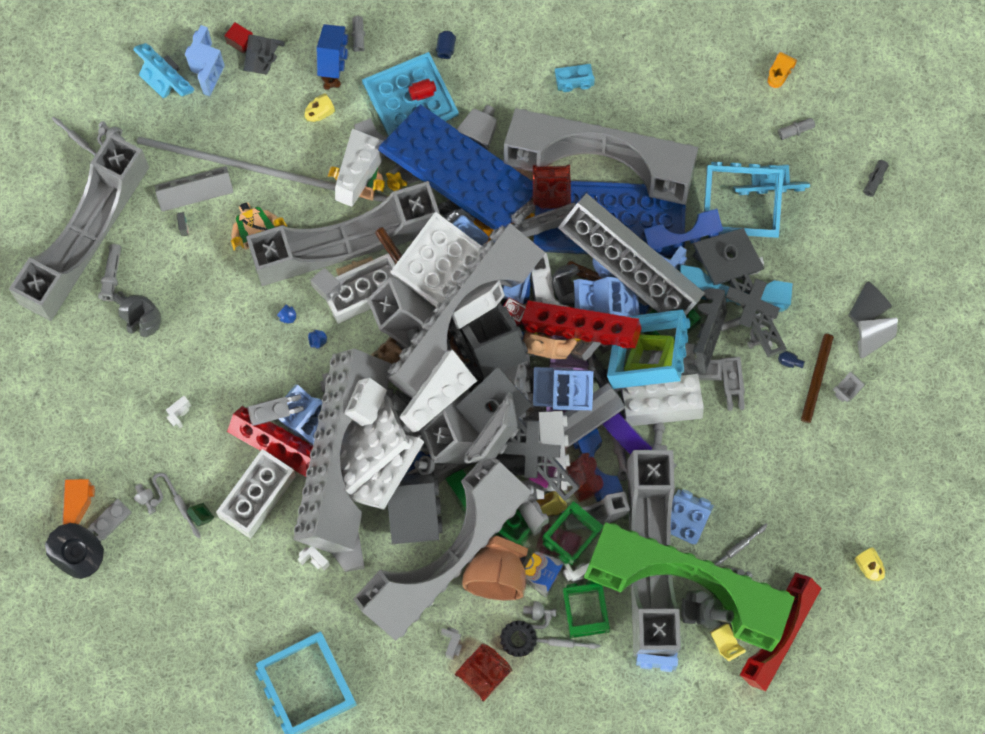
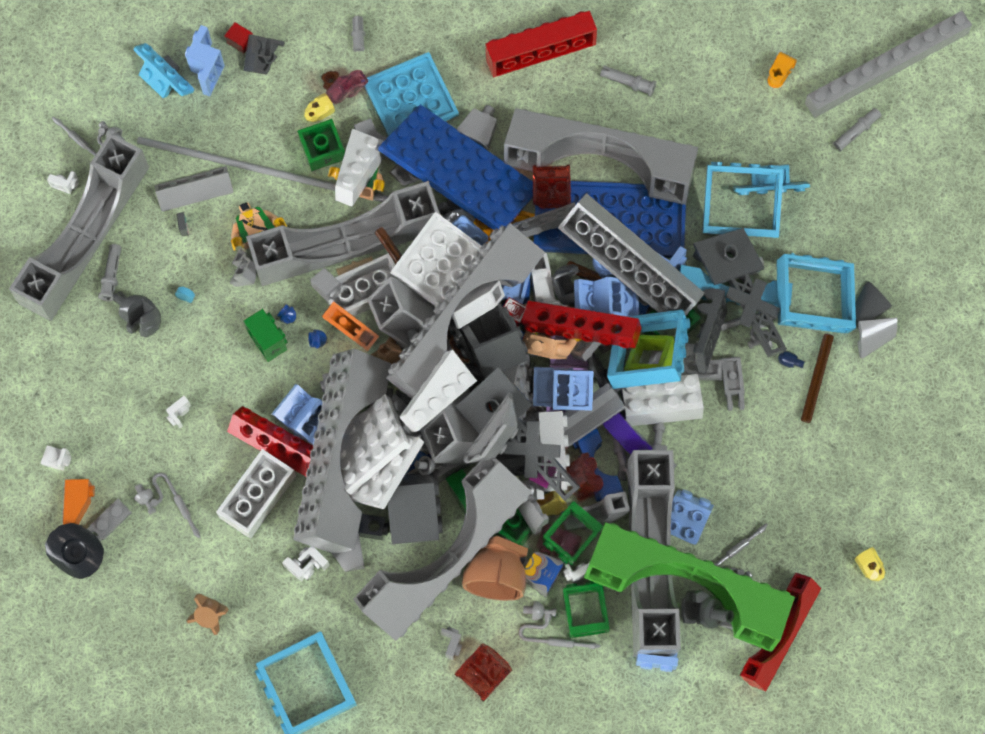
(56, 458): none -> white bracket
(61, 183): none -> white bracket
(185, 294): none -> medium azure tile
(200, 514): dark green plate -> none
(208, 613): none -> medium nougat piece
(246, 270): none -> light grey slope
(265, 334): none -> green brick
(273, 409): light grey hinge -> none
(295, 568): none -> white bracket
(321, 144): none -> green brick
(331, 51): blue brick -> none
(347, 86): none -> clear pink brick
(350, 326): none -> orange slope
(365, 401): white brick -> none
(367, 521): none -> black brick
(395, 181): yellow plate -> none
(422, 89): red brick -> none
(445, 45): dark blue brick -> none
(523, 212): light grey axle -> none
(530, 642): black tyre -> none
(541, 43): none -> red brick
(574, 77): medium azure bracket -> none
(637, 83): none -> light grey pin
(706, 224): blue arch -> none
(726, 642): light yellow bracket -> none
(796, 128): light grey axle -> none
(806, 262): none -> medium azure window
(848, 387): light grey bracket -> none
(862, 125): none -> light grey pin
(875, 178): dark grey pin -> none
(888, 64): none -> light grey brick

